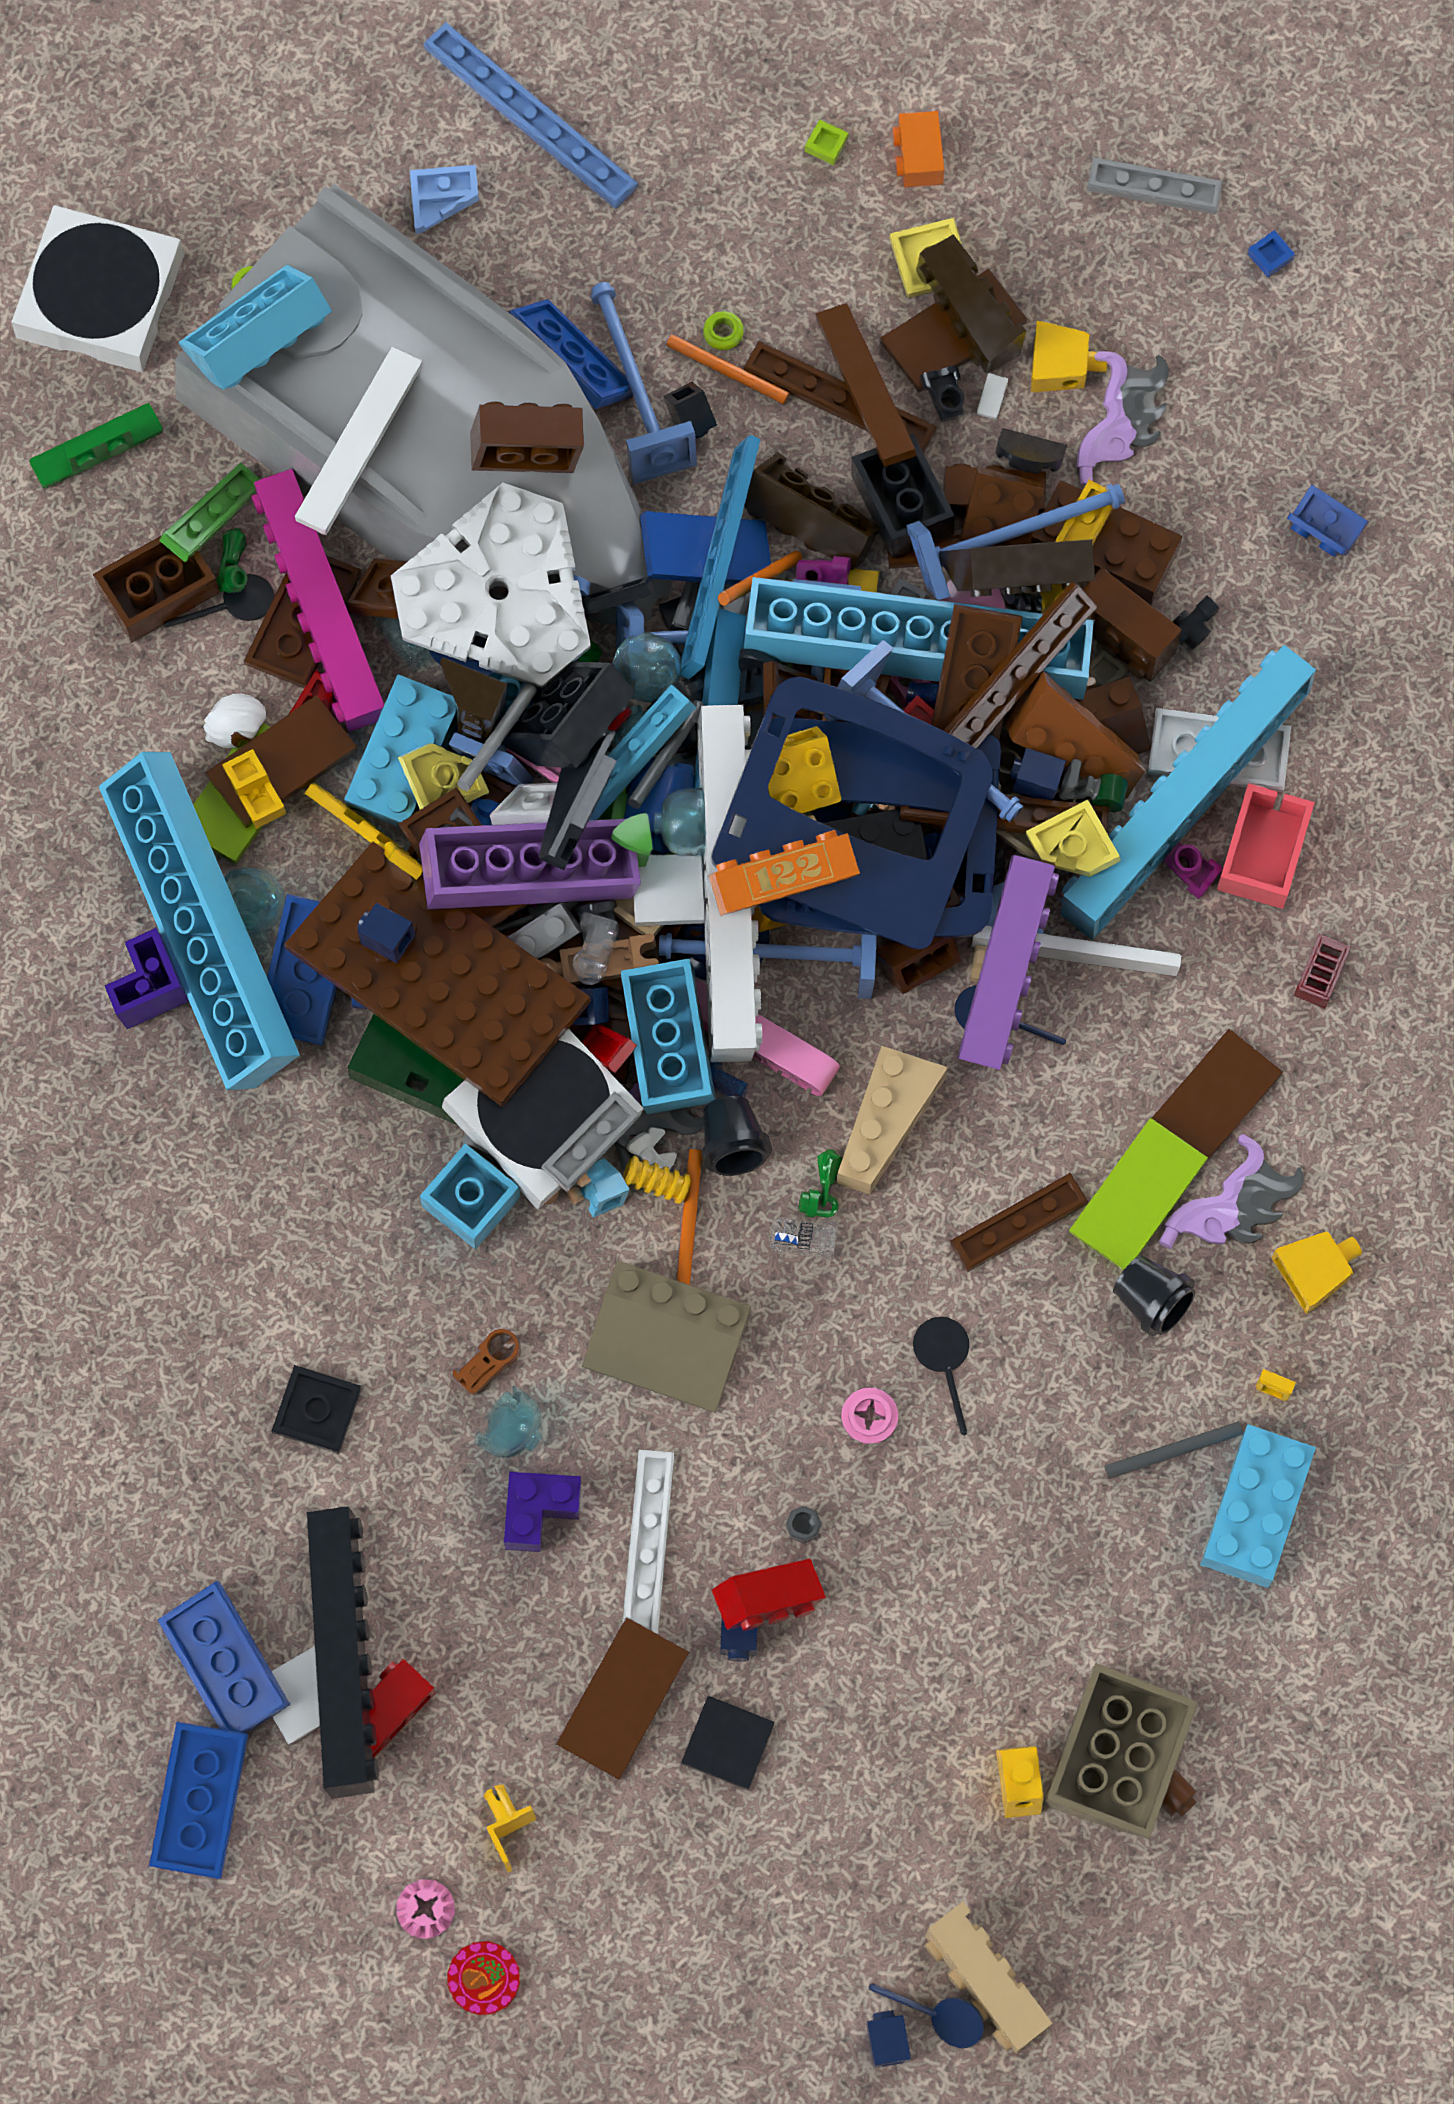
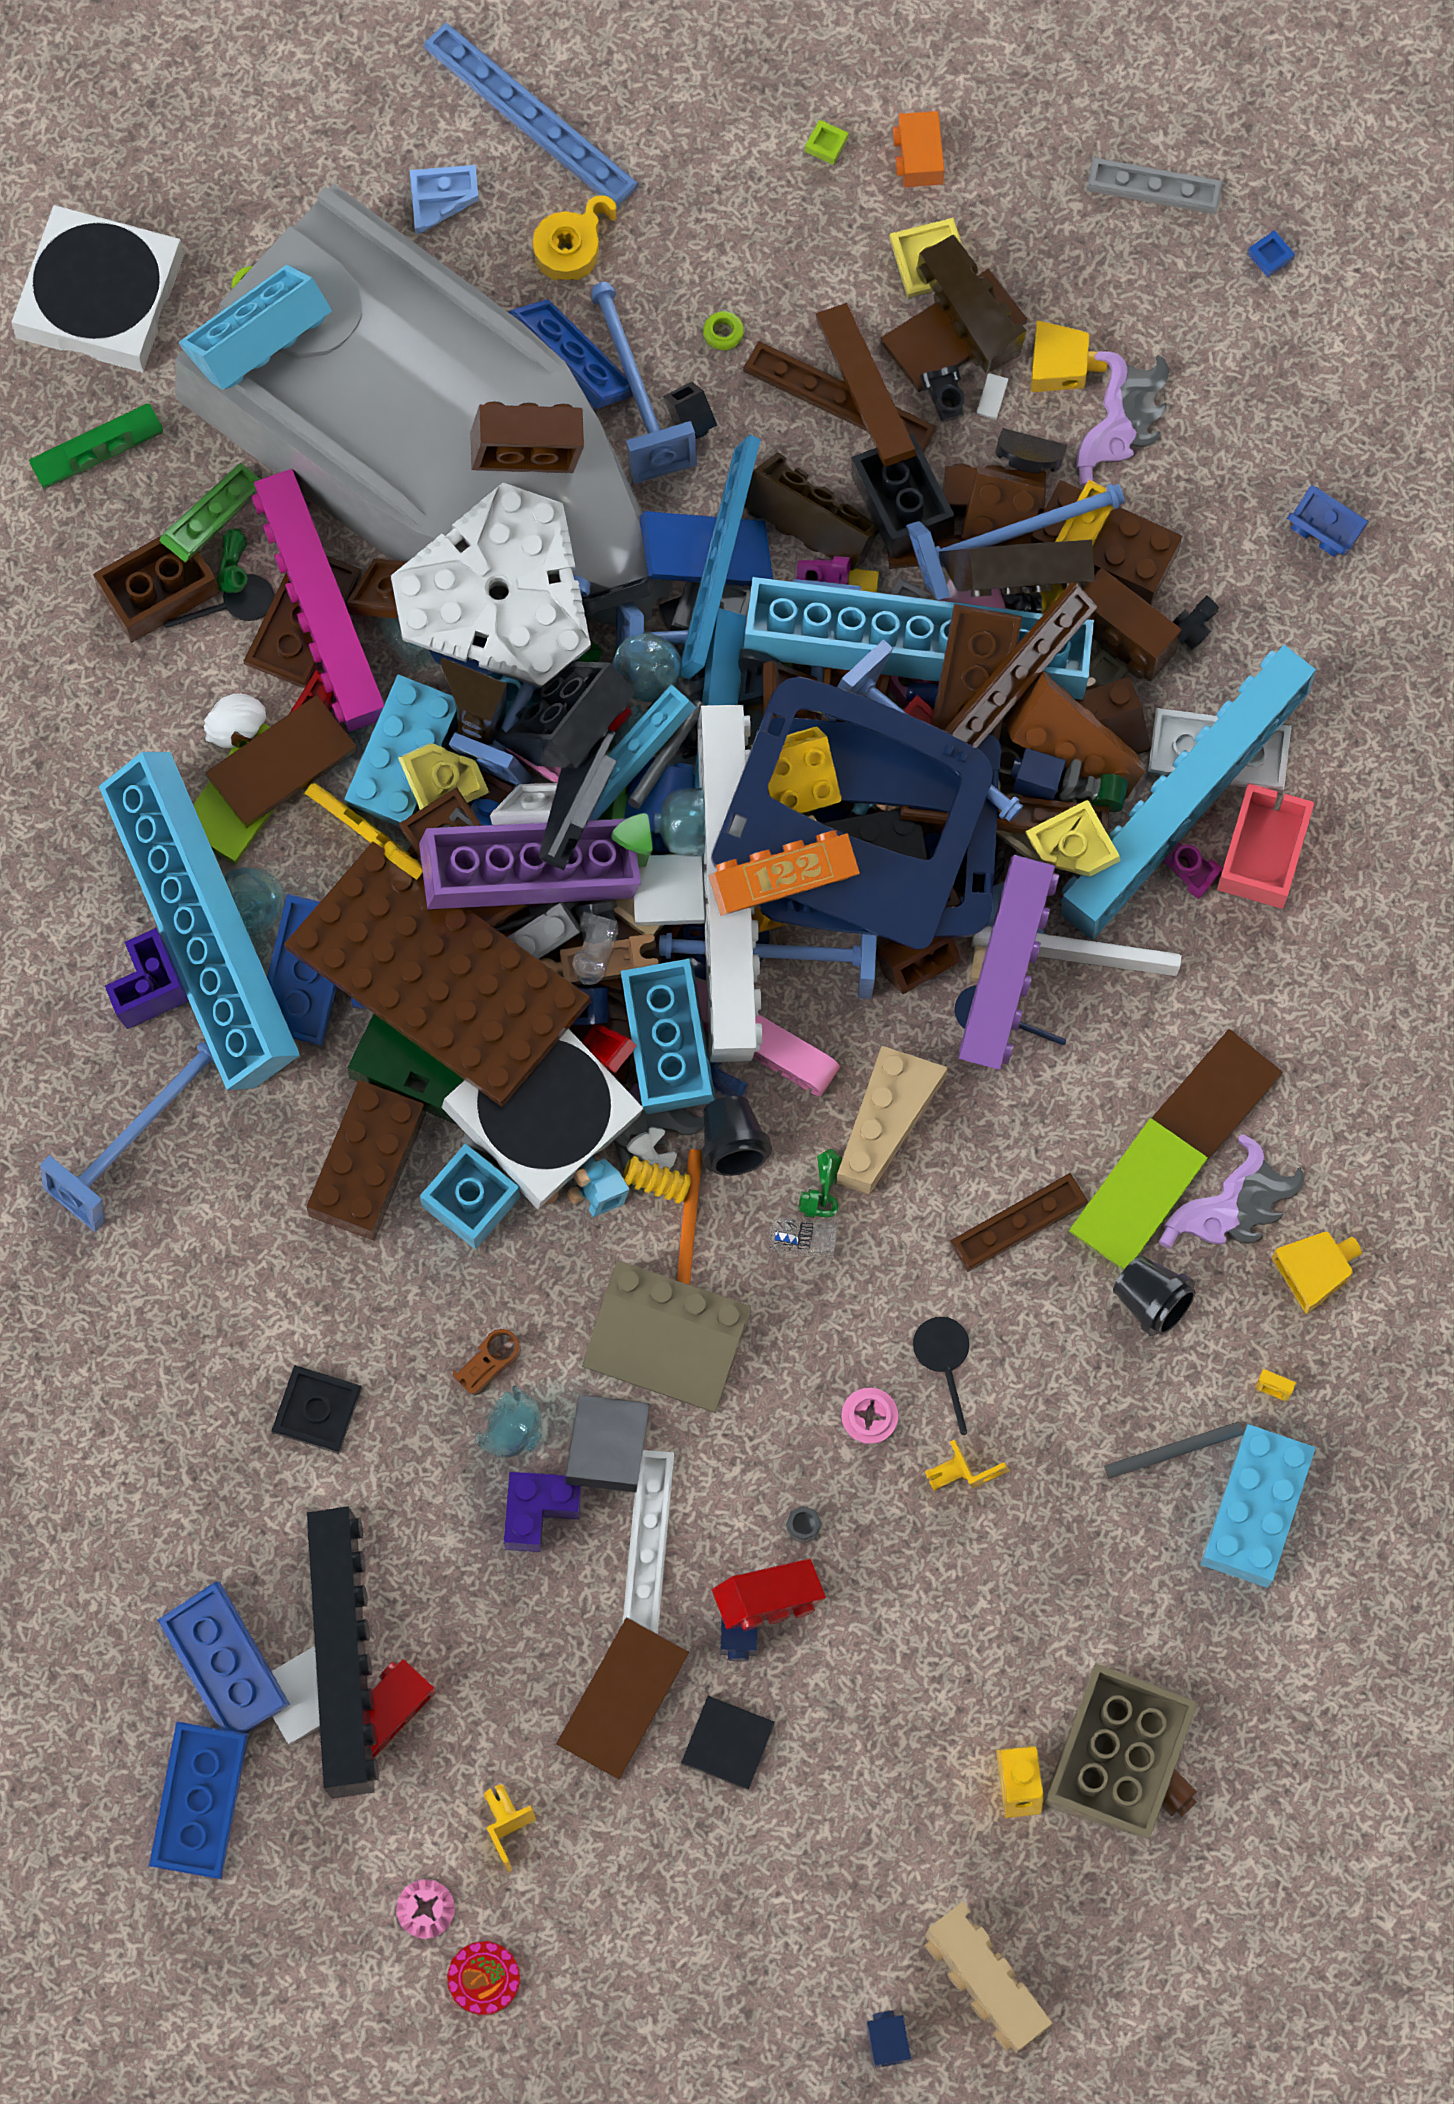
(74, 1191): none -> medium blue tile
(254, 789): yellow slope -> none
(358, 441): white tile -> none
(366, 1160): none -> reddish brown brick
(385, 932): dark blue brick -> none
(497, 737): light grey bar -> none
(575, 229): none -> yellow piece
(590, 1141): light grey tile -> none
(607, 1443): none -> tile
(727, 369): orange bar -> none
(769, 572): orange bar -> none
(952, 2018): dark blue piece -> none
(958, 1468): none -> yellow bracket
(1310, 993): dark red slope -> none

